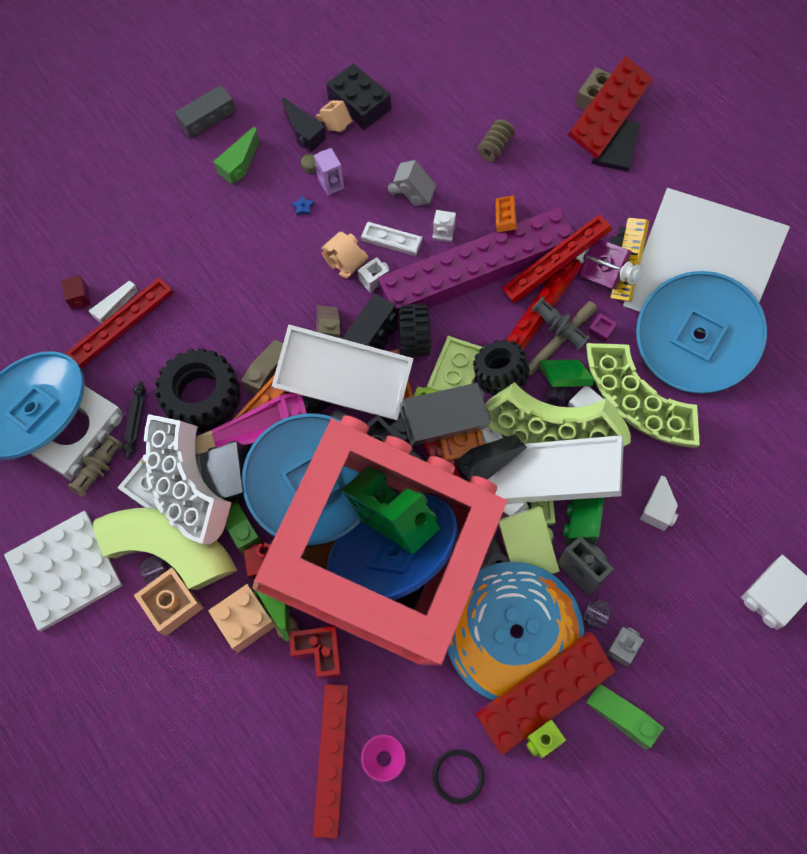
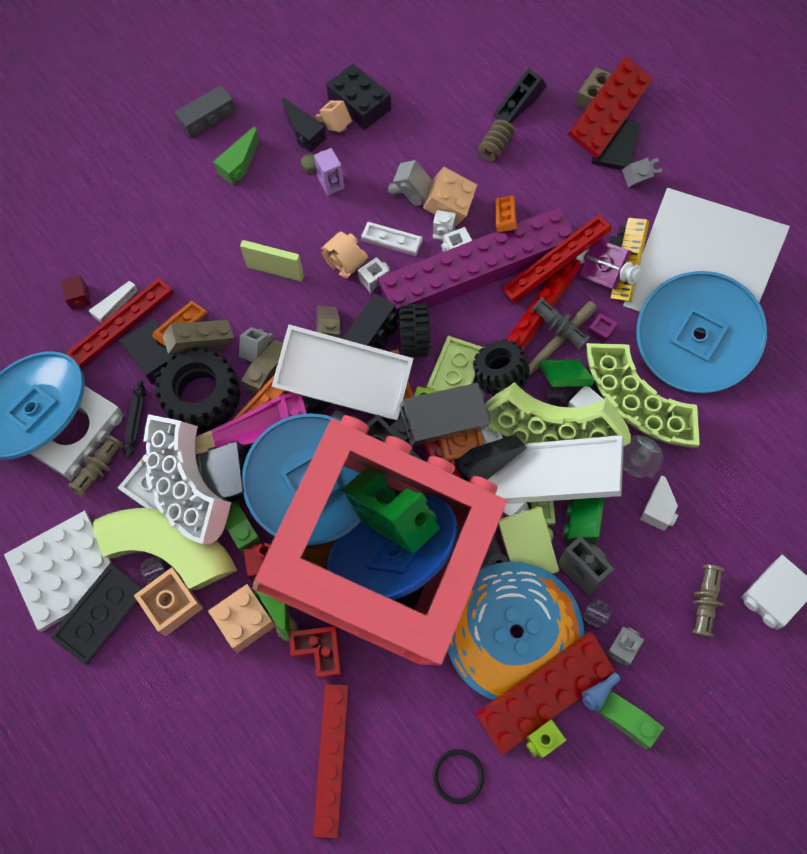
(97, 614): none -> black tile
(146, 351): none -> black brick
(189, 313): none -> orange tile
(196, 335): none -> dark tan brick
(253, 343): none -> light grey brick
(272, 260): none -> yellowish green tile
(303, 206): blue piece -> none
(373, 748): dark pink piece -> none
(450, 194): none -> light nougat brick
(455, 239): none -> white brick
(521, 96): none -> black slope
(597, 695): none -> medium blue cone
(640, 171): none -> light grey brick
(642, 457): none -> clear tile
(707, 601): none -> dark tan piece

